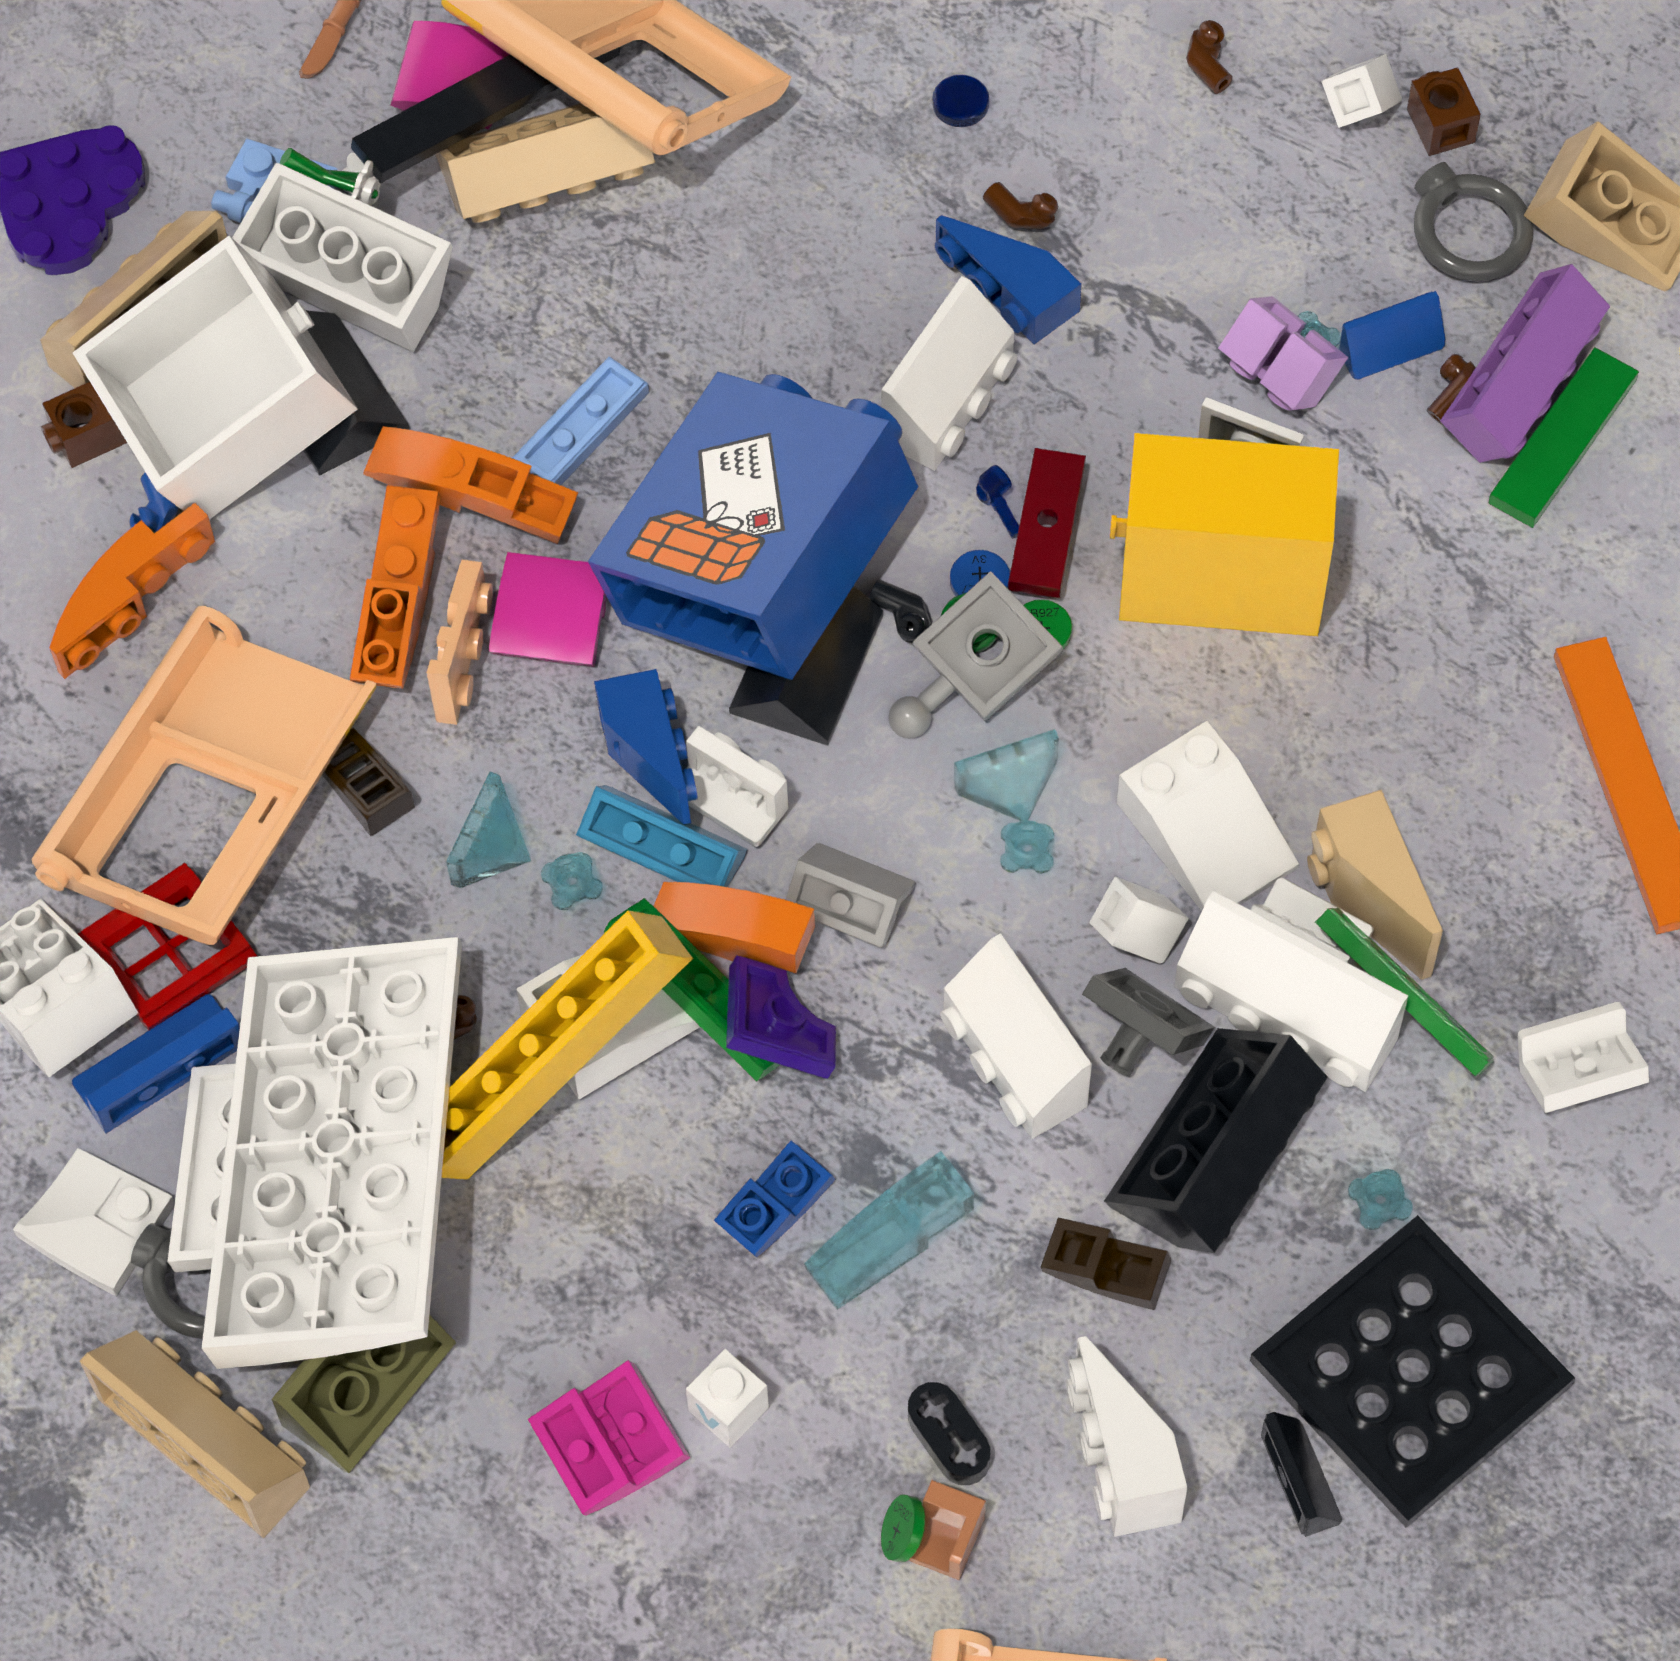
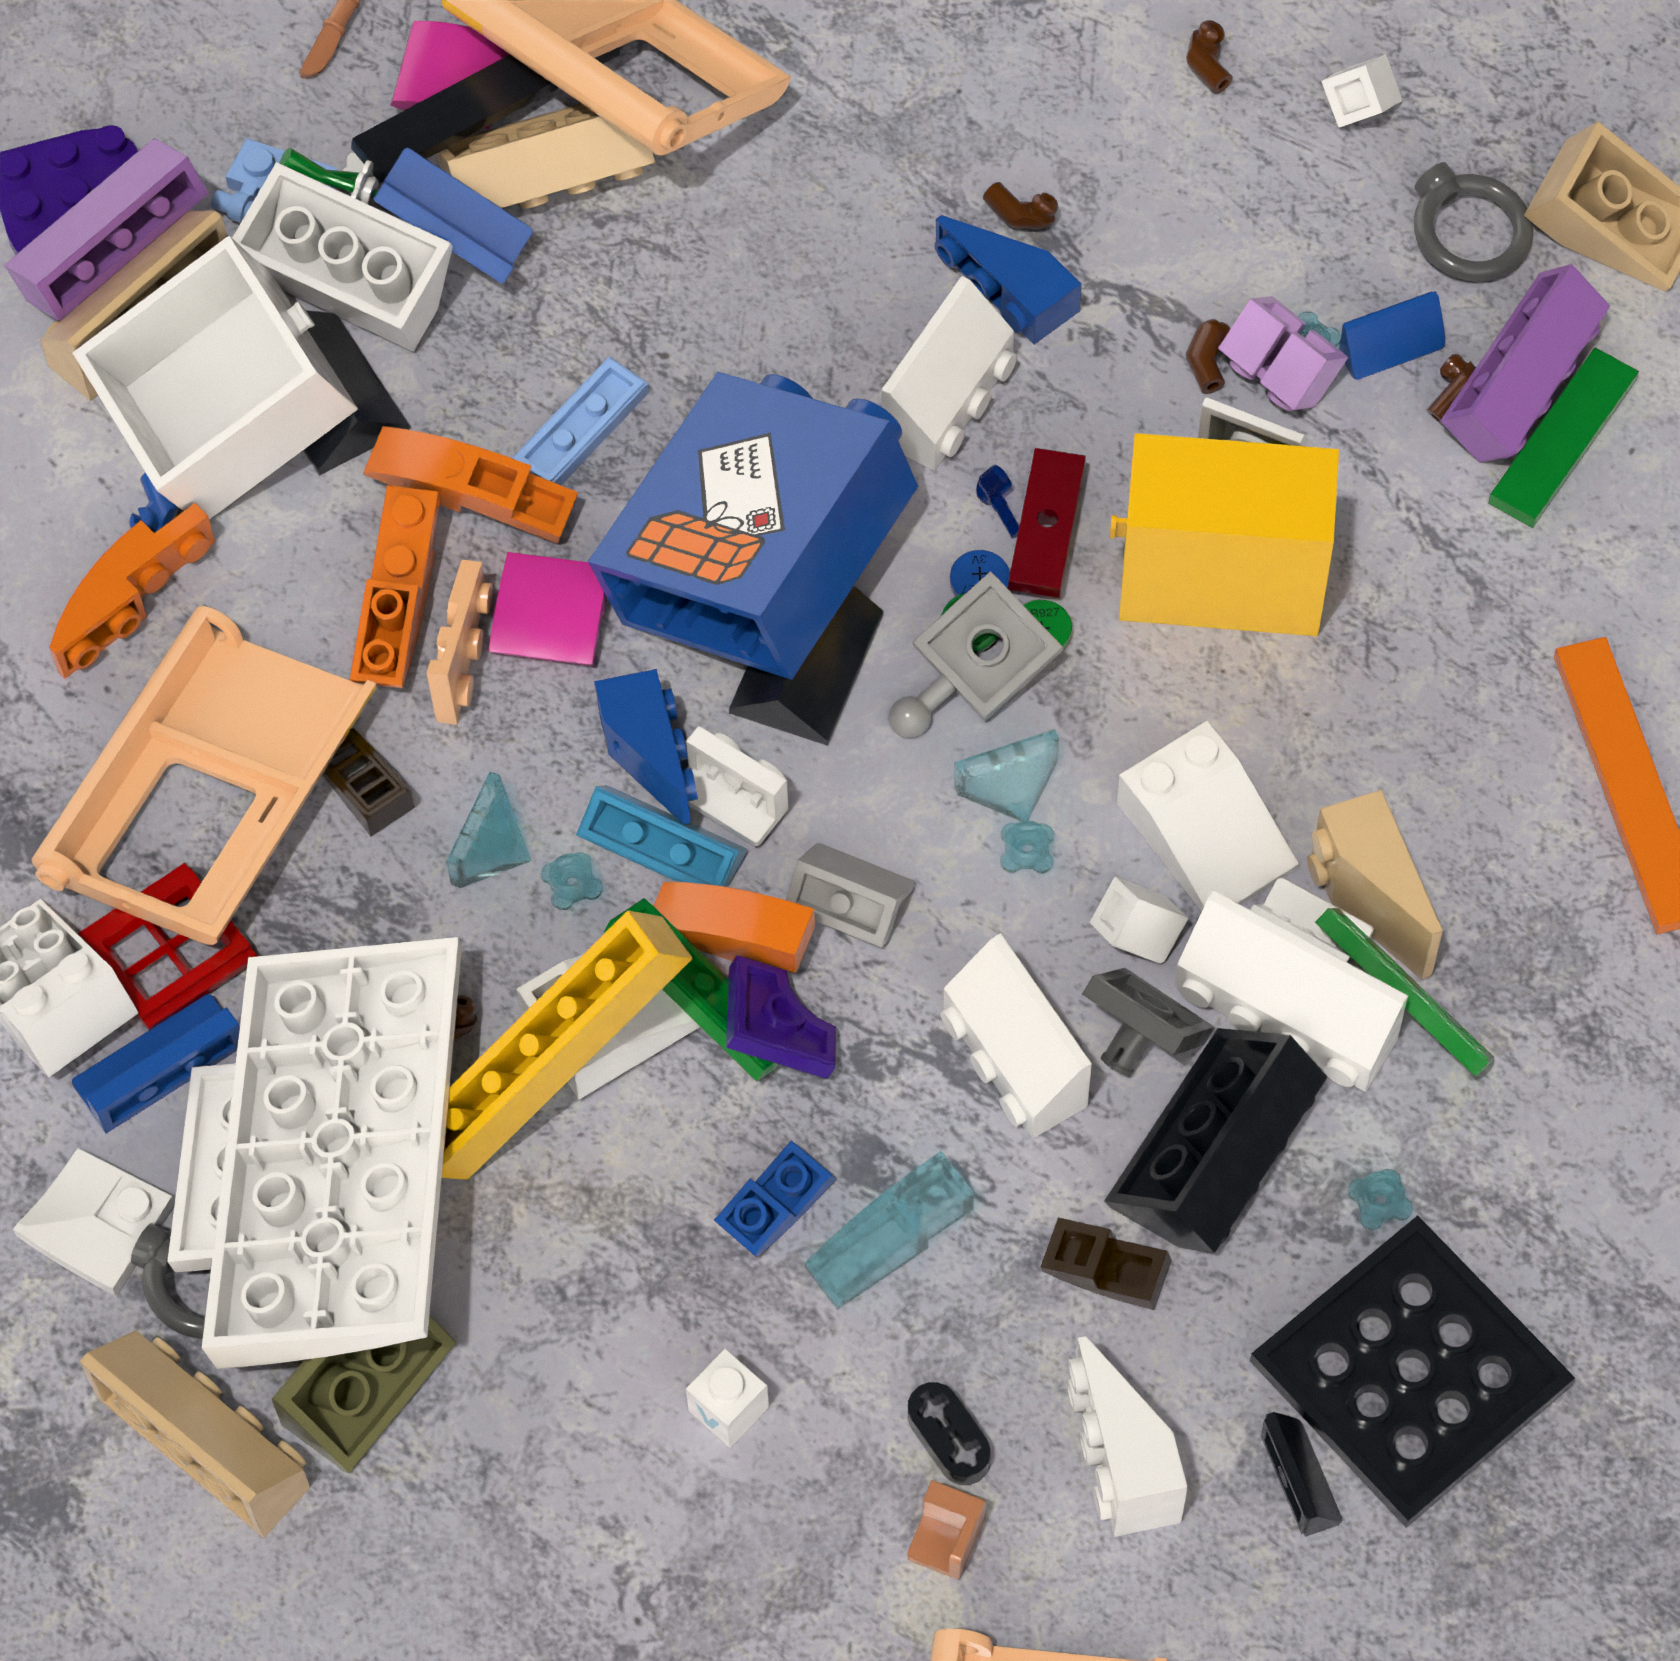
(85, 442): reddish brown brick -> none
(106, 229): none -> medium lavender brick
(455, 212): none -> blue panel
(608, 1438): dark pink slope -> none
(903, 1528): green piece -> none
(907, 608): black arm -> none
(960, 100): clear blue piece -> none
(1202, 352): none -> reddish brown arm
(1438, 127): reddish brown brick -> none
(1580, 1057): white bracket -> none

